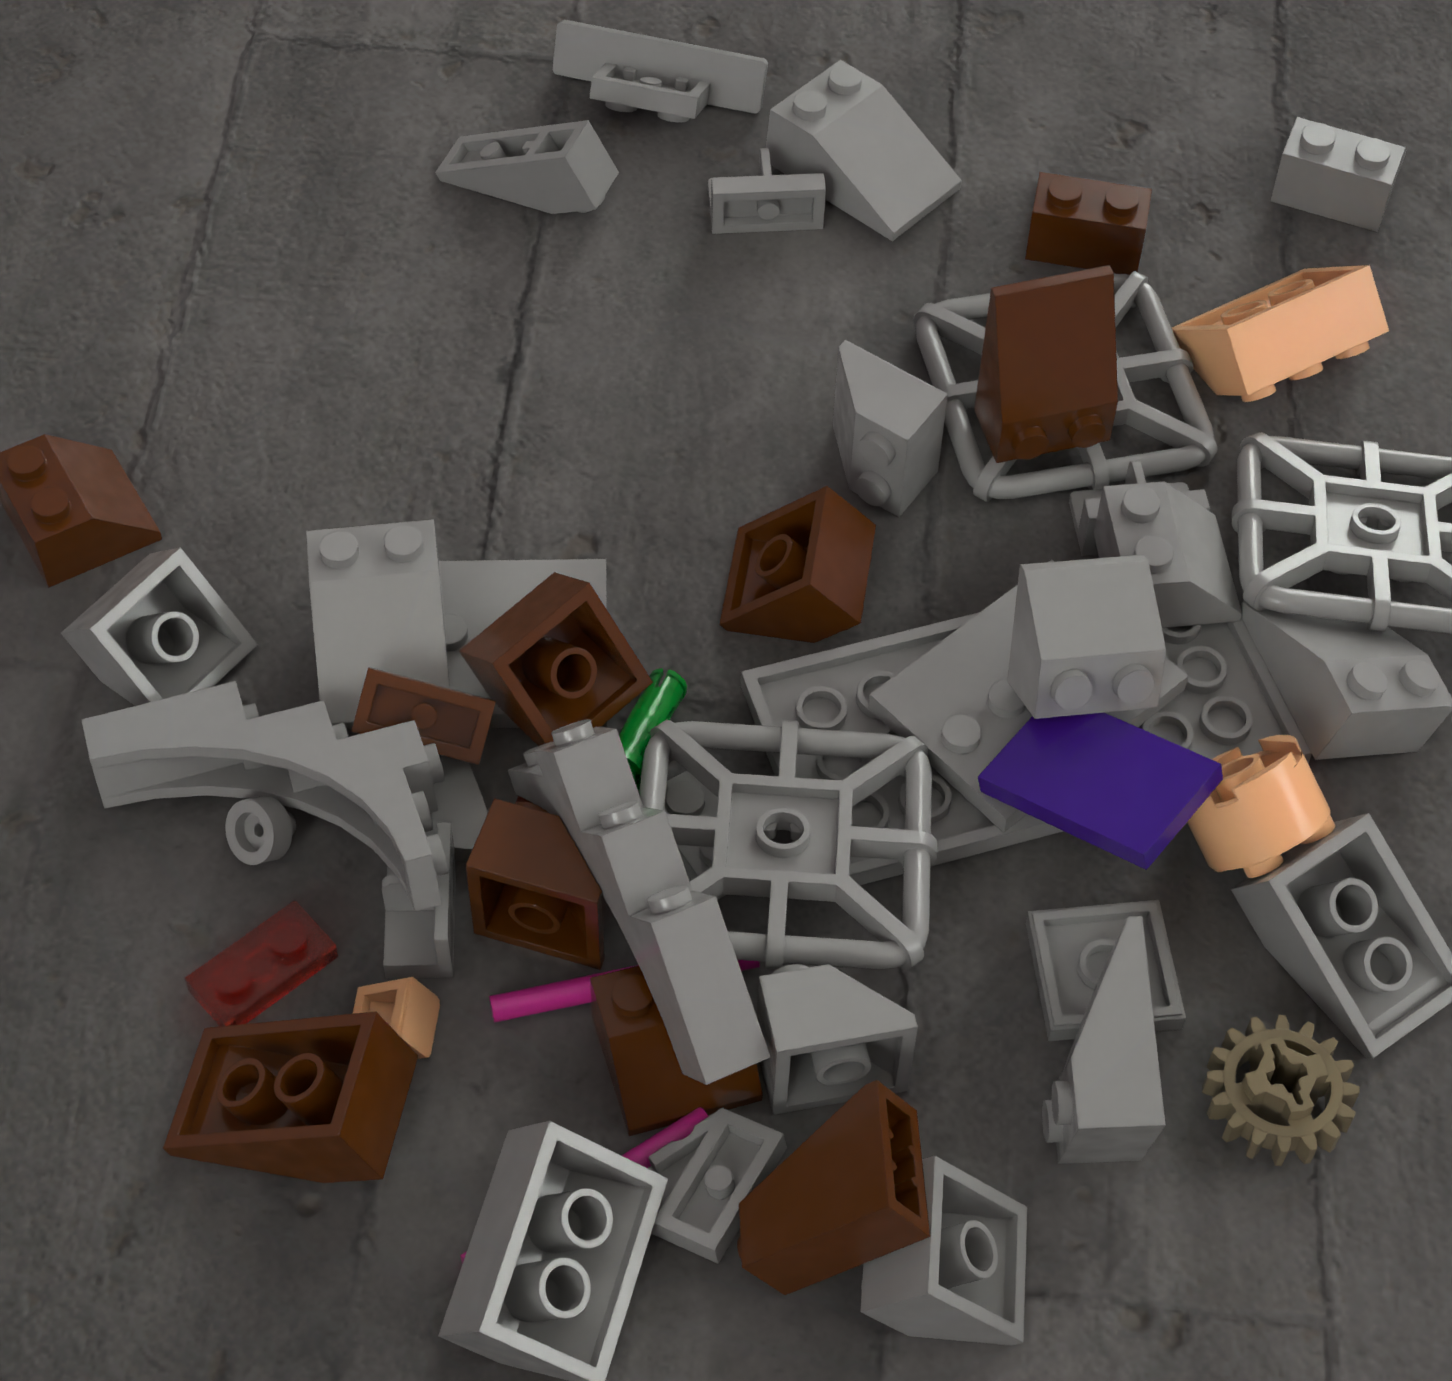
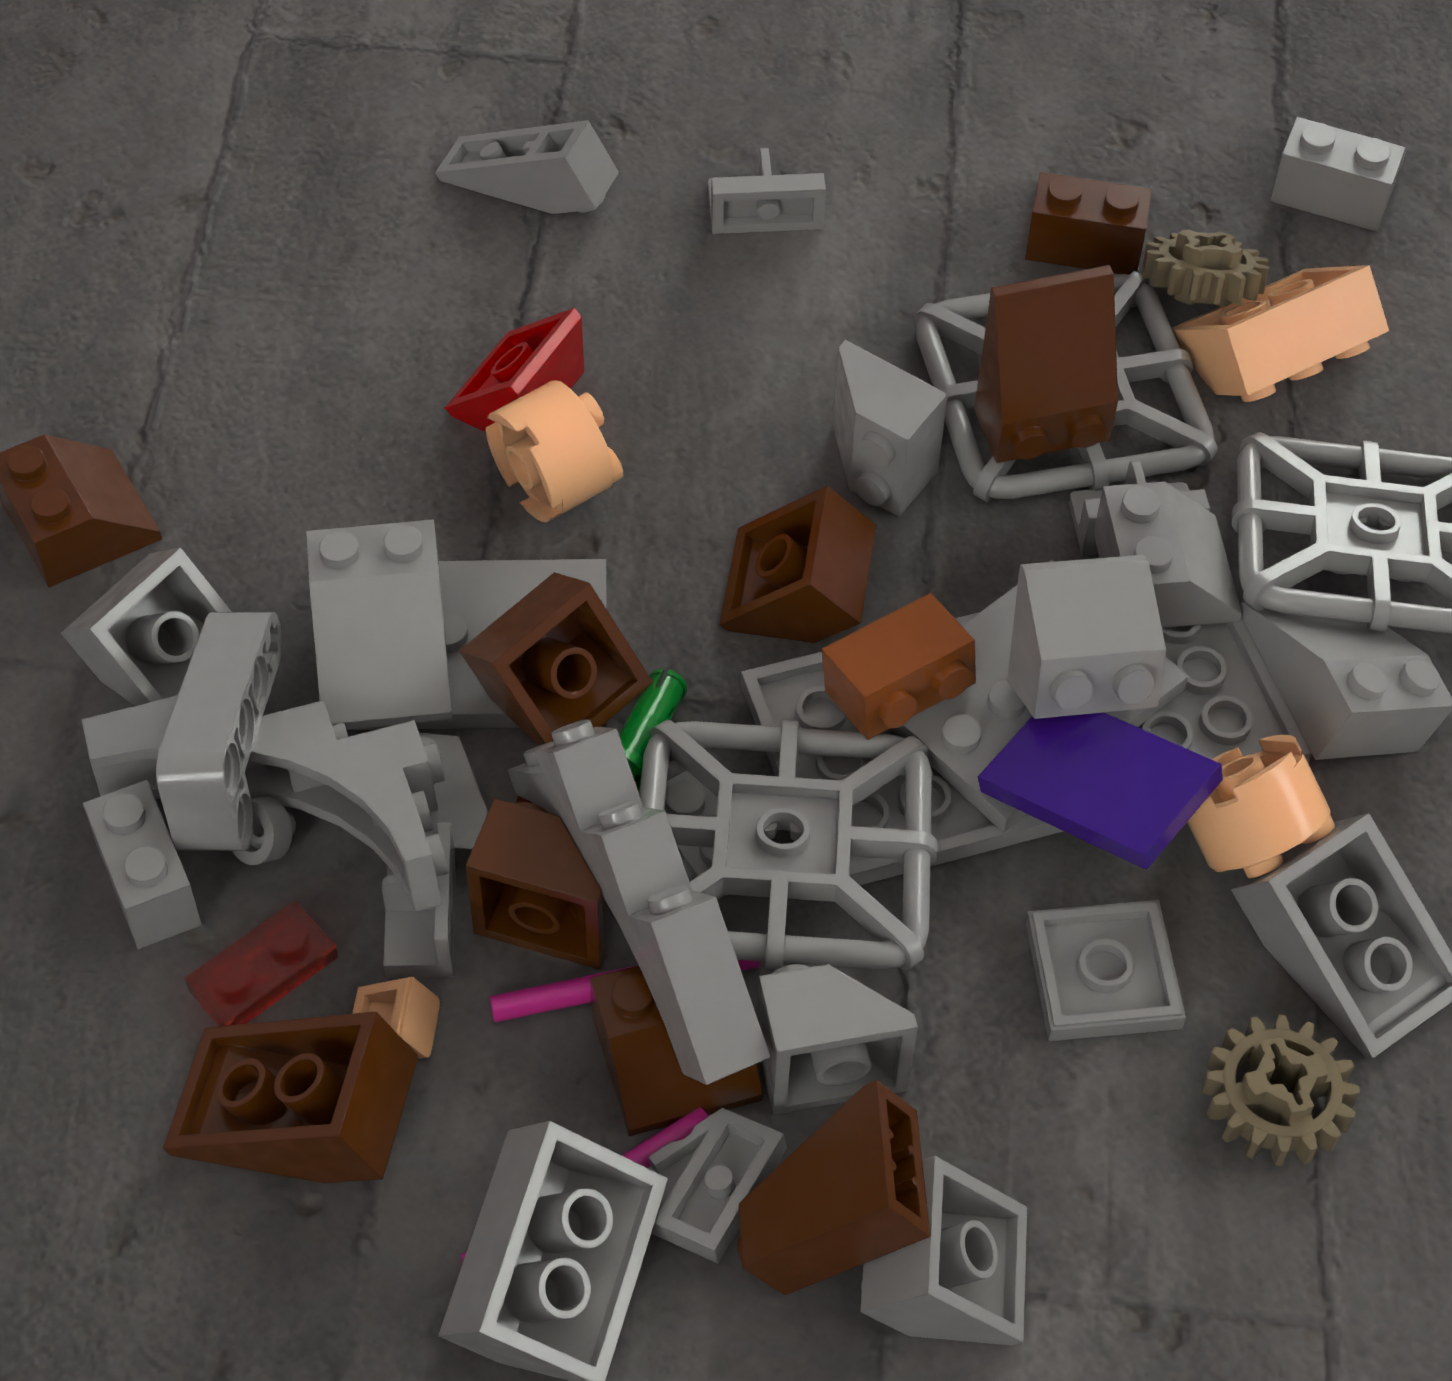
(142, 864): none -> light grey brick
(215, 729): none -> light grey beam
(442, 715): reddish brown plate -> none
(521, 364): none -> red slope
(553, 449): none -> light nougat brick
(657, 72): light grey bracket -> none
(866, 147): light grey slope -> none
(899, 666): none -> dark orange brick
(1111, 1083): light grey slope -> none
(1205, 268): none -> dark tan gear

